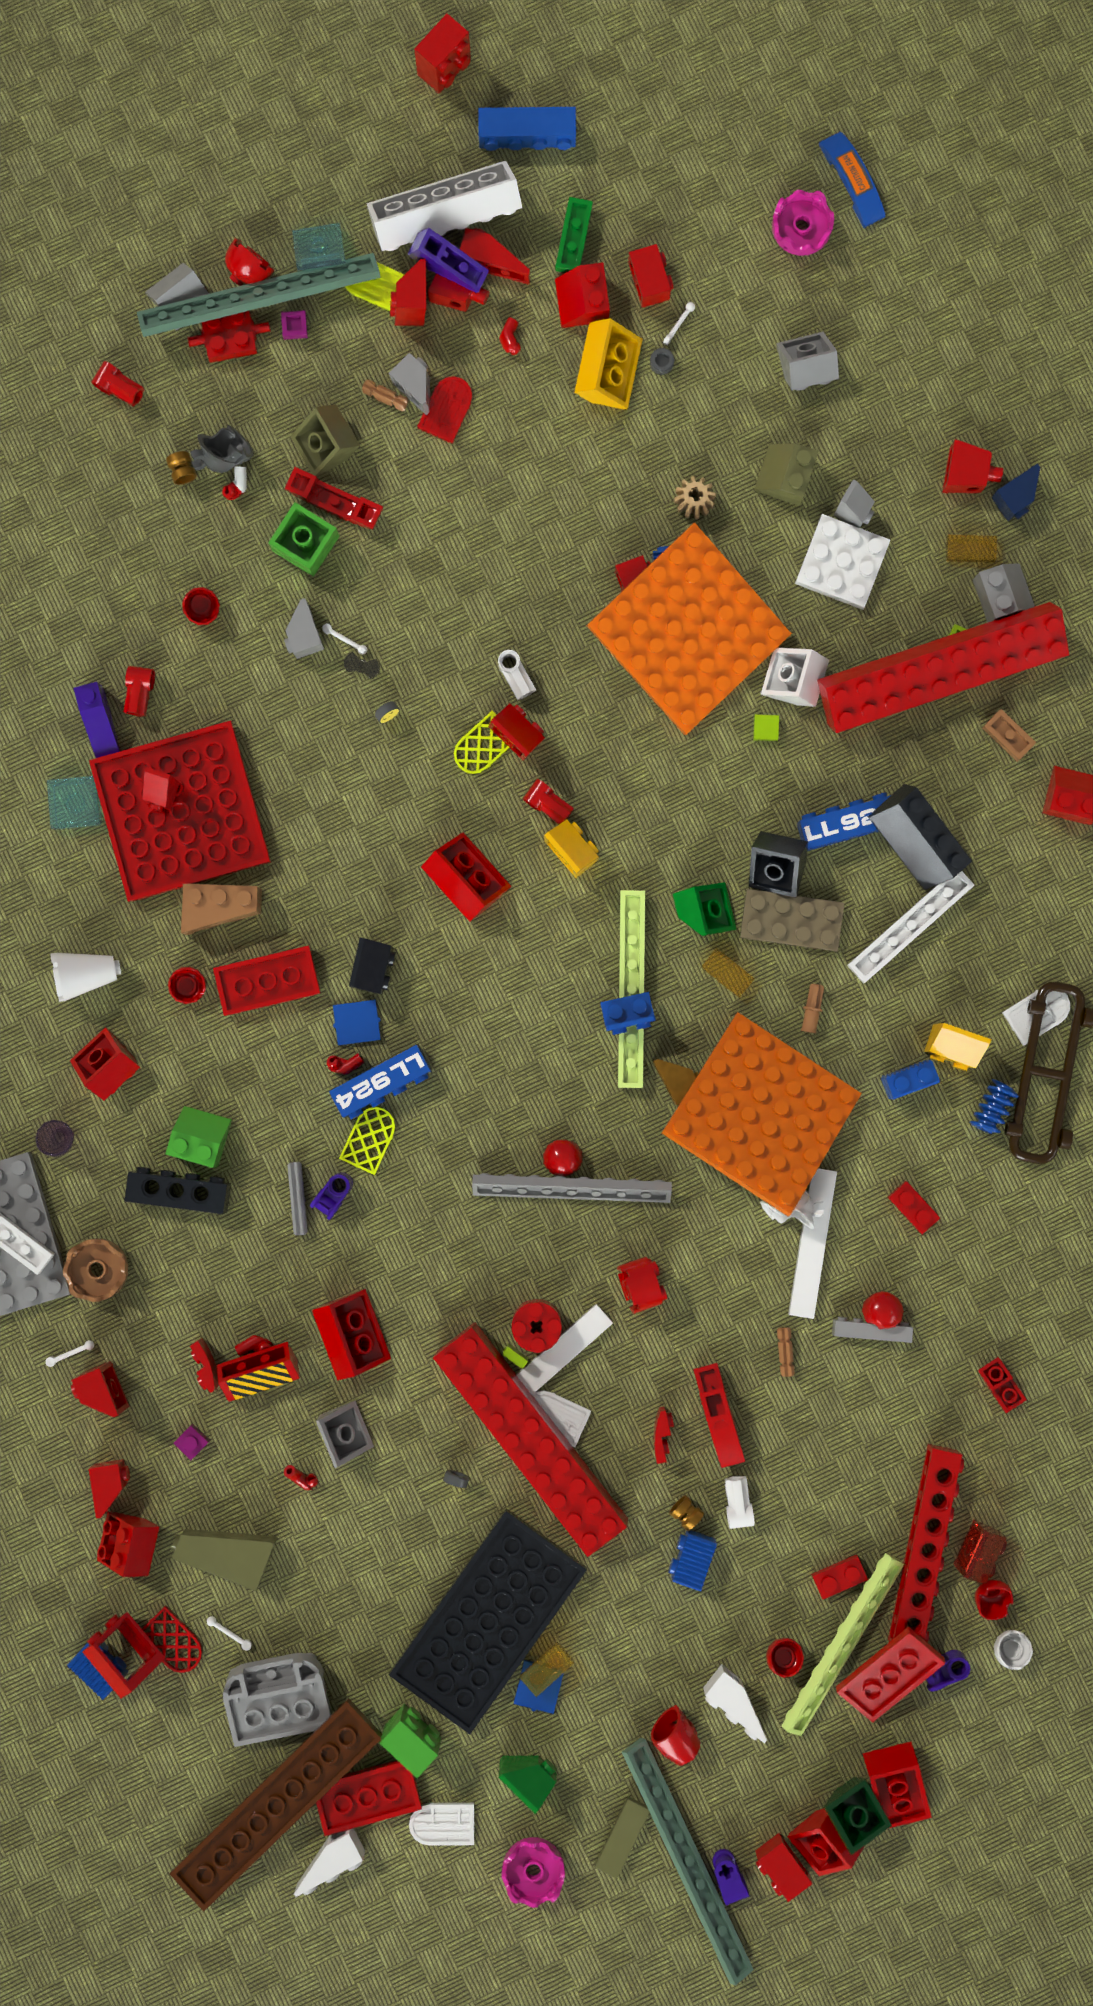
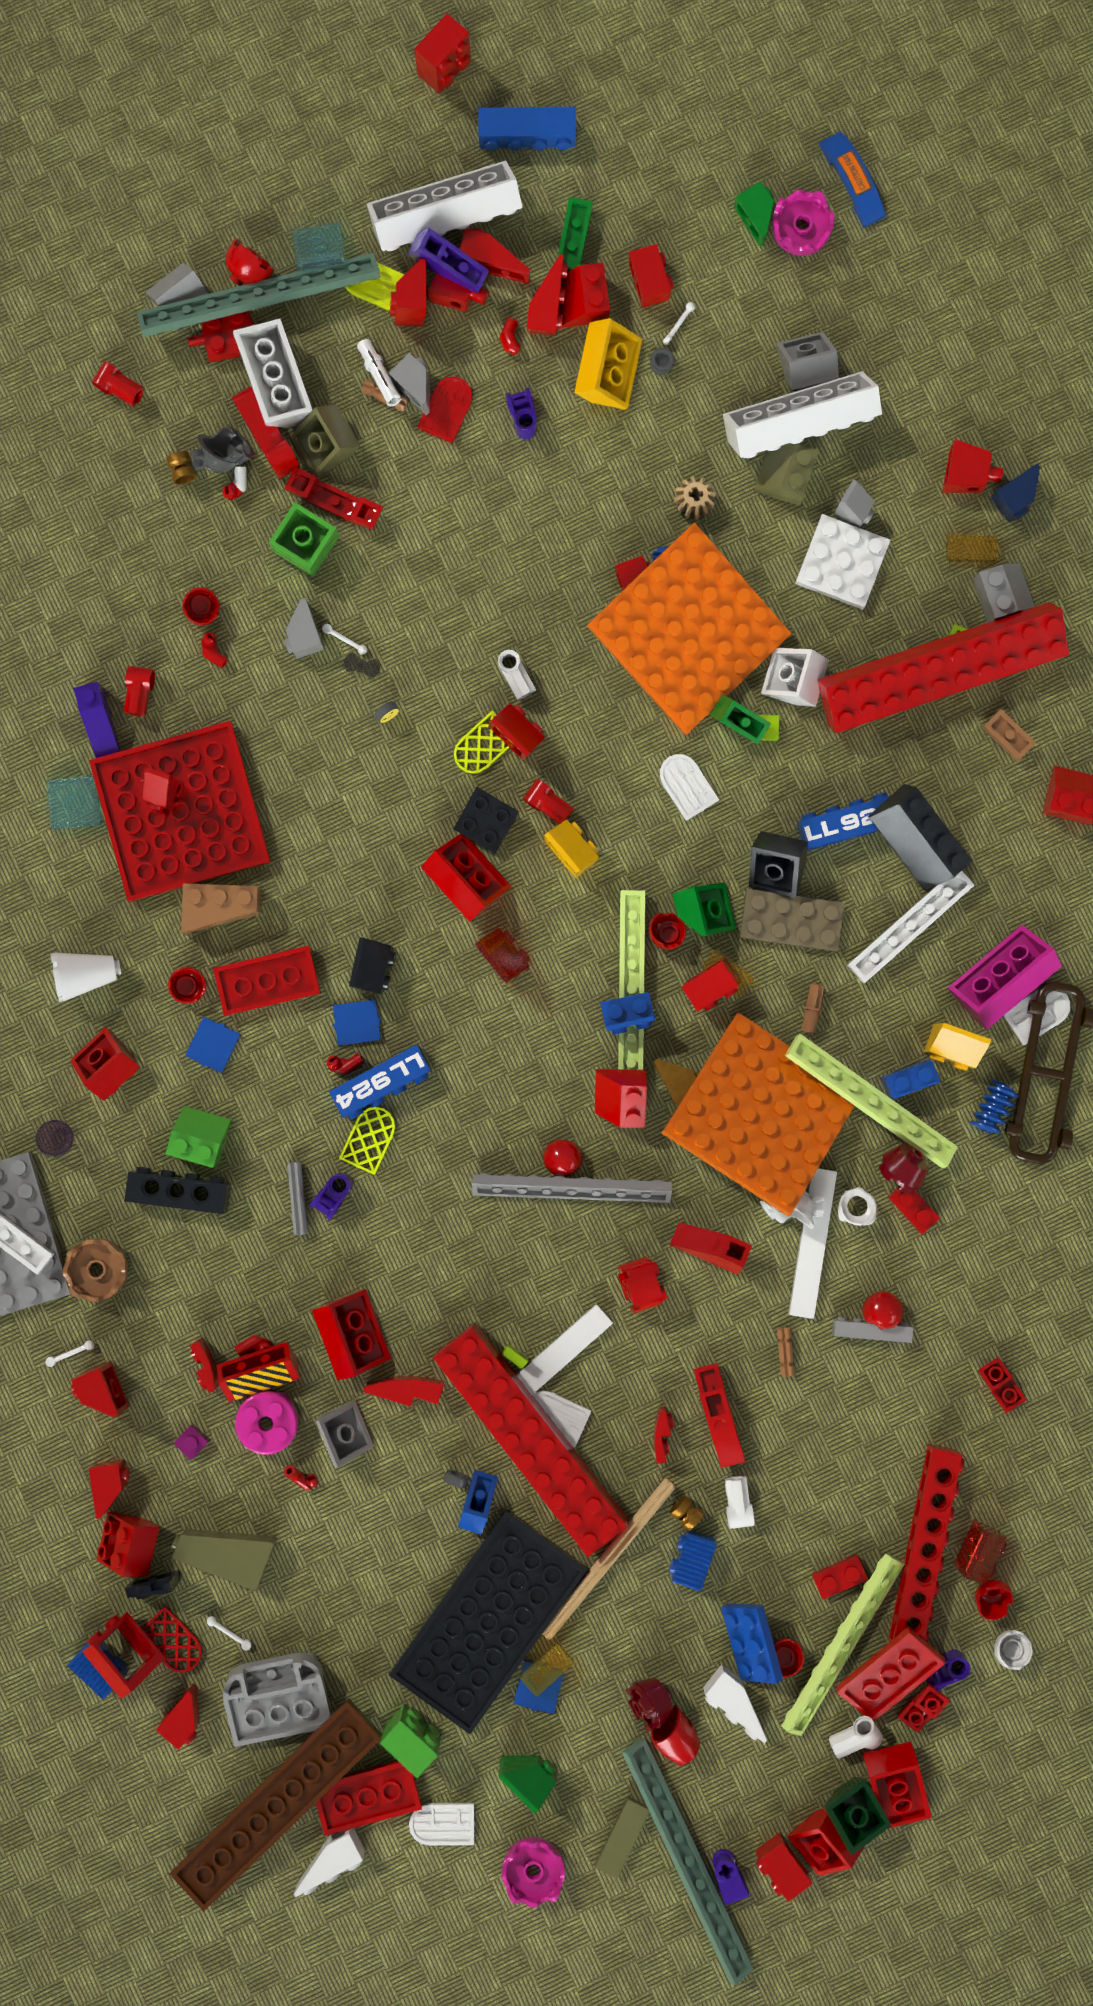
(153, 1585): none -> black wing
(181, 1721): none -> red slope
(210, 650): none -> red arm
(213, 1044): none -> blue piece
(268, 437): none -> red beam
(273, 374): none -> white slope
(281, 1411): none -> dark pink plate
(294, 325): magenta plate -> none
(367, 351): none -> white pin
(404, 1389): none -> red slope
(478, 1502): none -> blue slope
(486, 820): none -> black hinge
(503, 956): none -> clear red slope
(522, 409): none -> dark purple piece
(536, 1340): red brick -> none
(544, 306): none -> red slope
(609, 1556): none -> tan axle
(621, 1096): none -> red slope
(650, 1702): none -> dark red cone
(667, 931): none -> red hair
(686, 785): none -> white window
(711, 985): none -> red brick
(712, 1247): none -> red slope
(740, 719): none -> green slope
(752, 1643): none -> blue plate
(755, 210): none -> green slope
(802, 414): none -> white brick
(854, 1737): none -> white piece
(865, 1219): none -> white piece
(871, 1101): none -> yellowish green plate
(905, 1166): none -> dark red cone
(922, 1706): none -> red slope
(1005, 976): none -> dark pink slope

